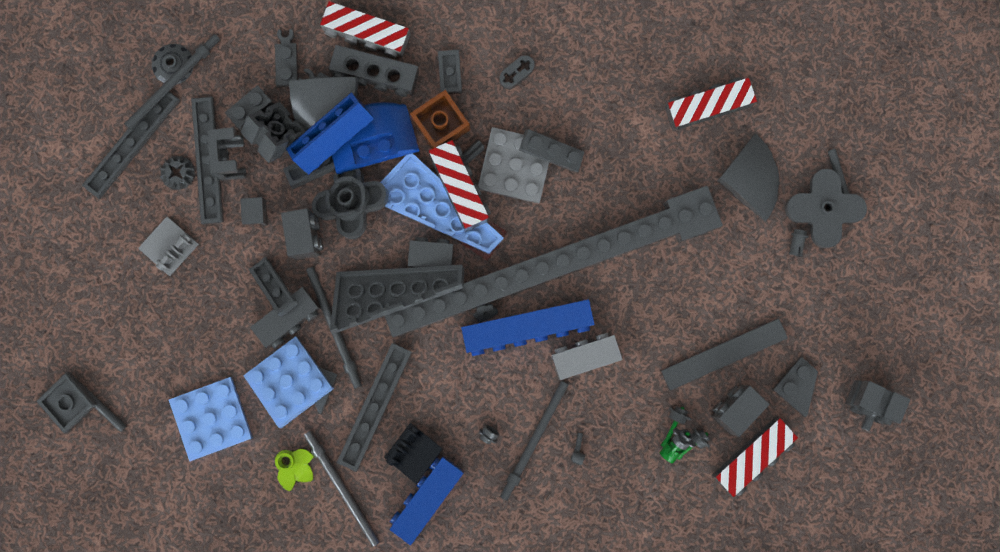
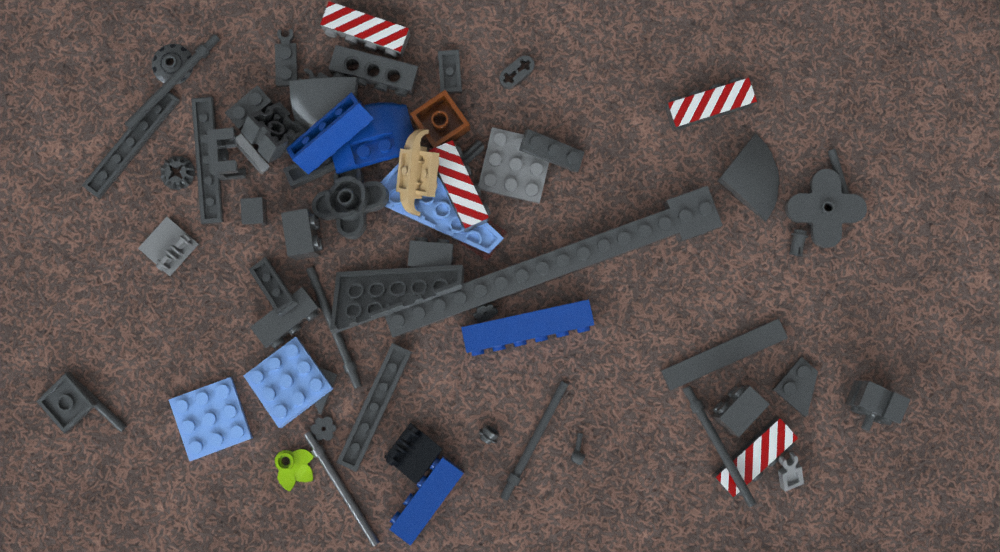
(251, 154): none -> light grey tile
(317, 428): none -> dark grey plant
(416, 172): none -> tan plate
(586, 356): light grey brick -> none
(682, 438): dark grey plant -> none
(698, 408): none -> dark grey bar
(791, 473): none -> light grey plate

